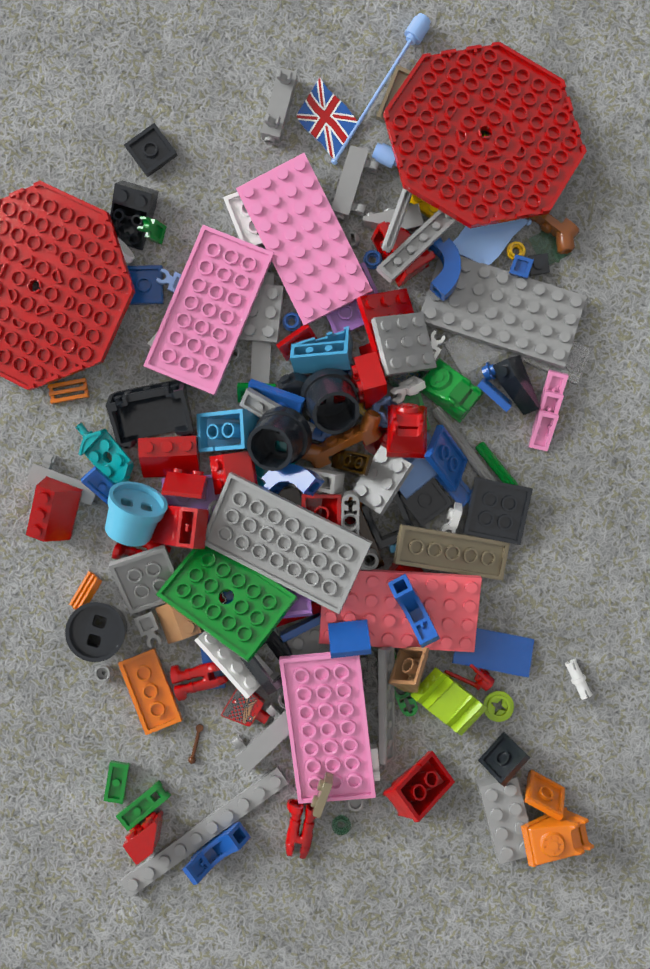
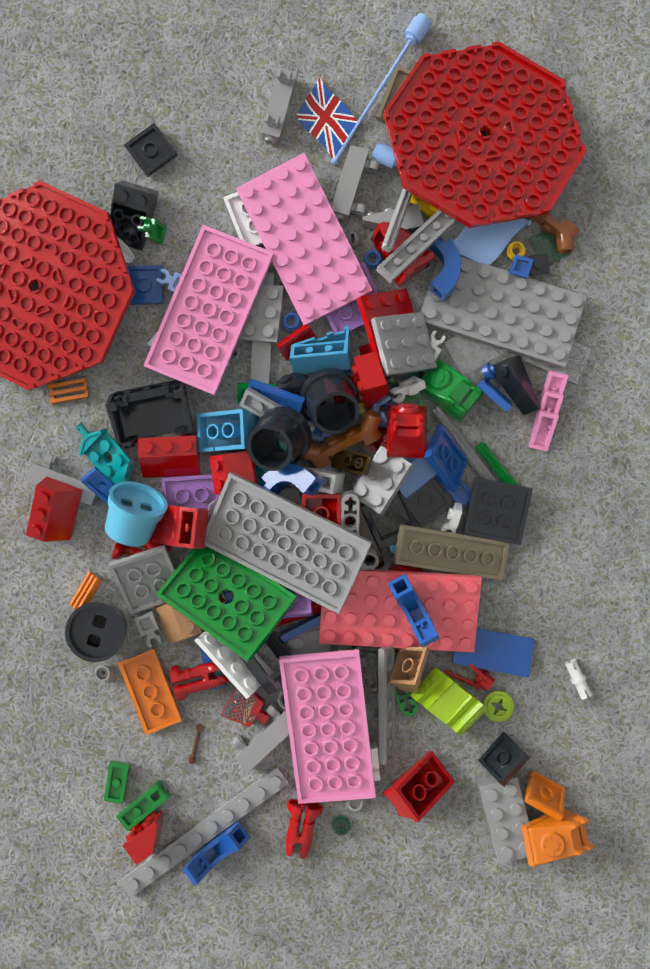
(185, 485): red slope -> none
(324, 788): dark tan plate -> none
(349, 638): blue tile -> none

